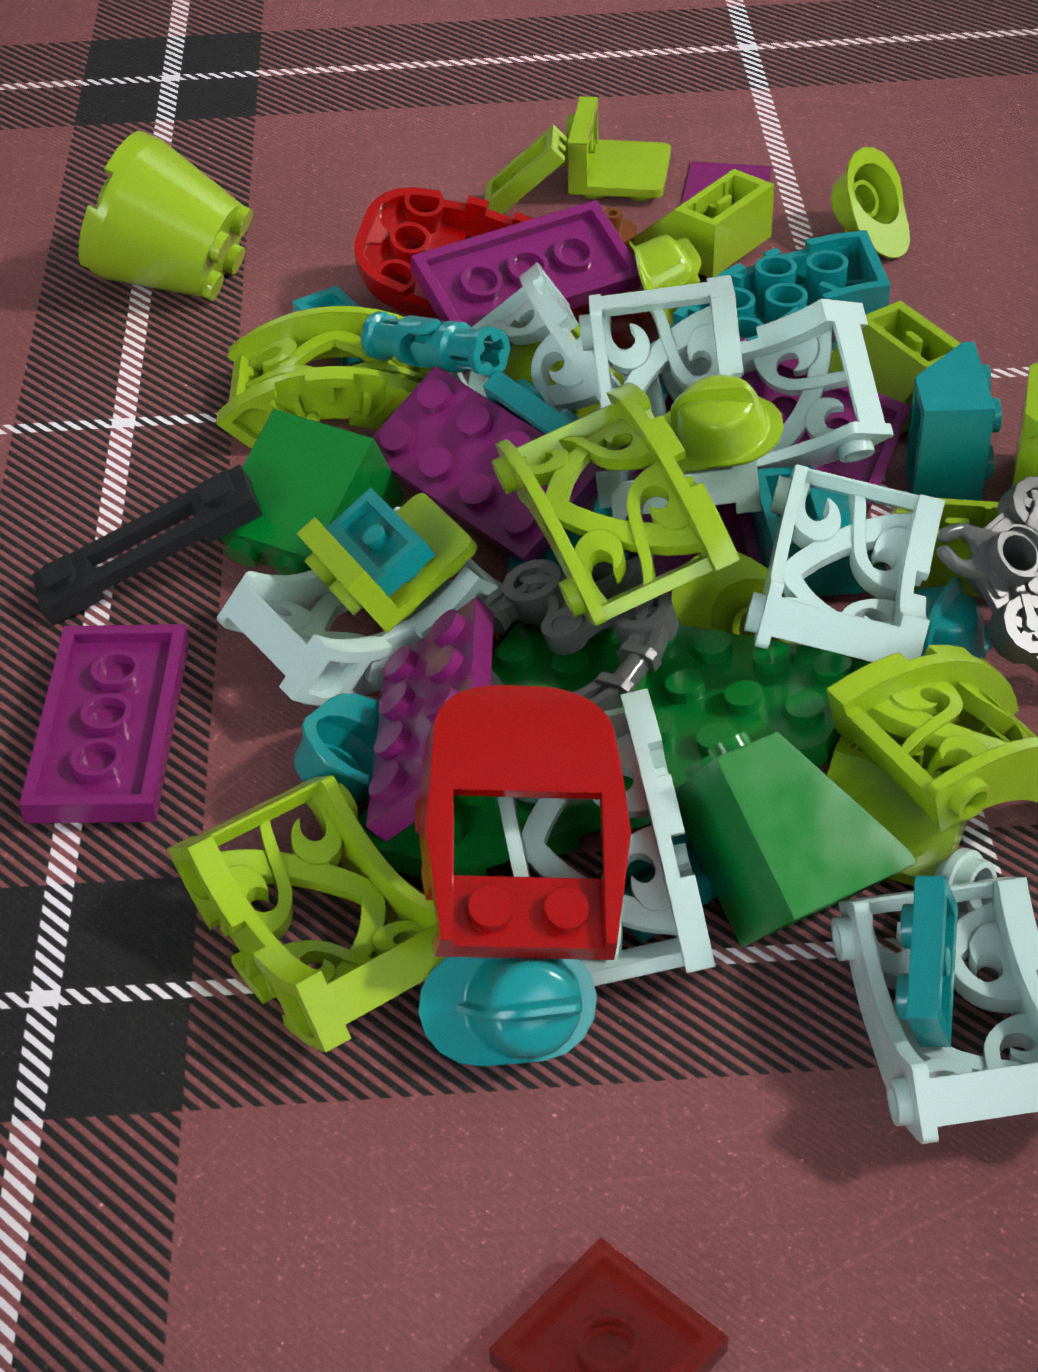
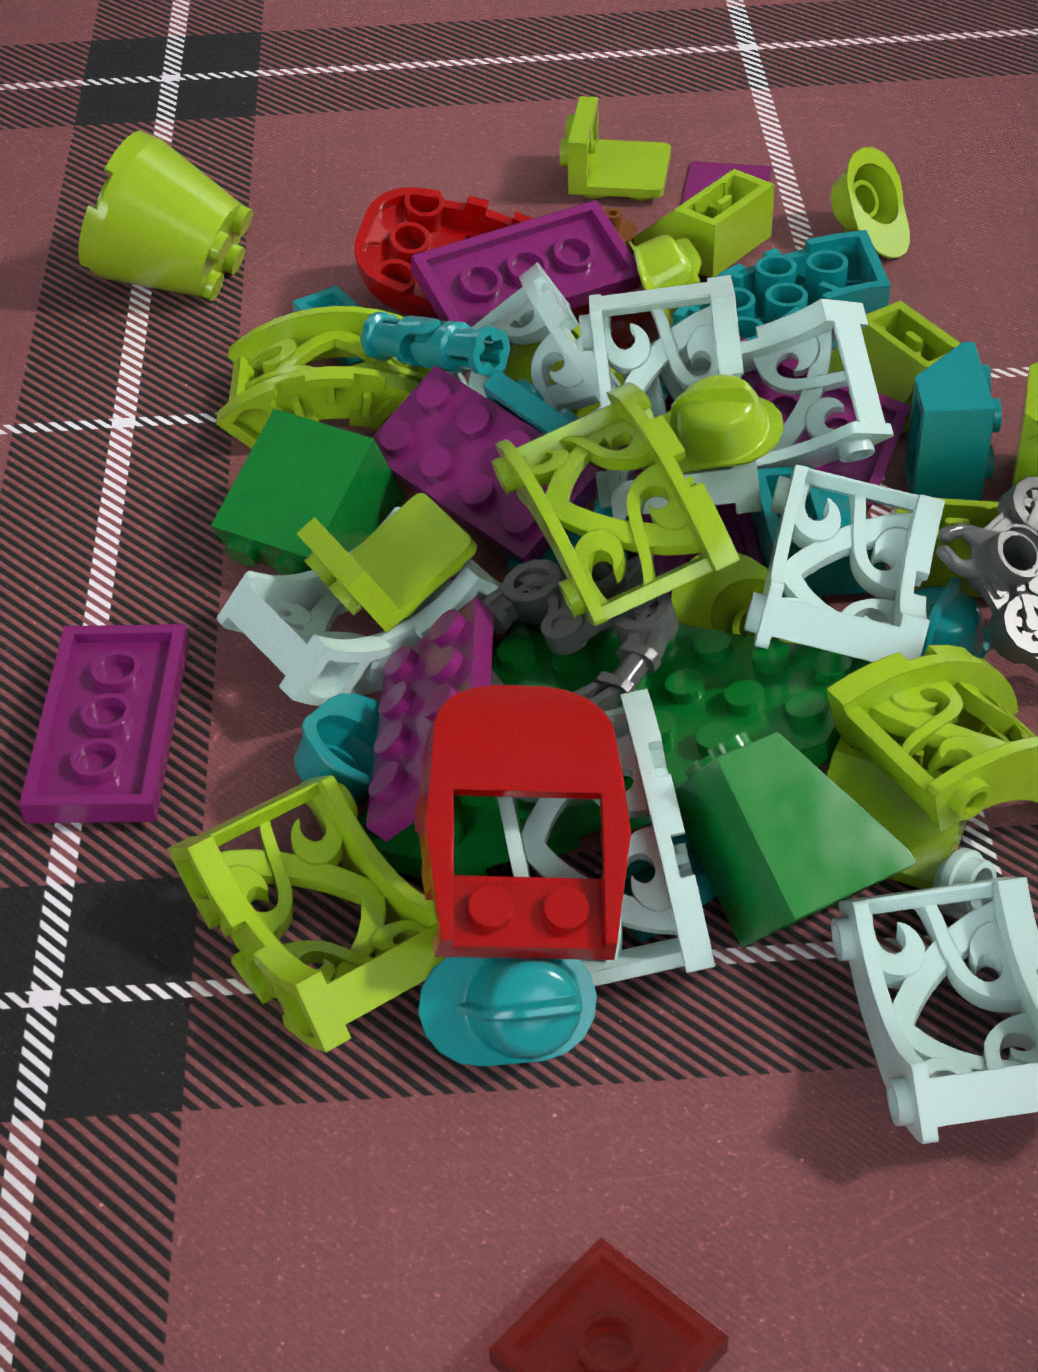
(75, 583): black container -> none
(381, 542): teal plate -> none
(526, 170): lime tile -> none
(930, 933): teal plate -> none

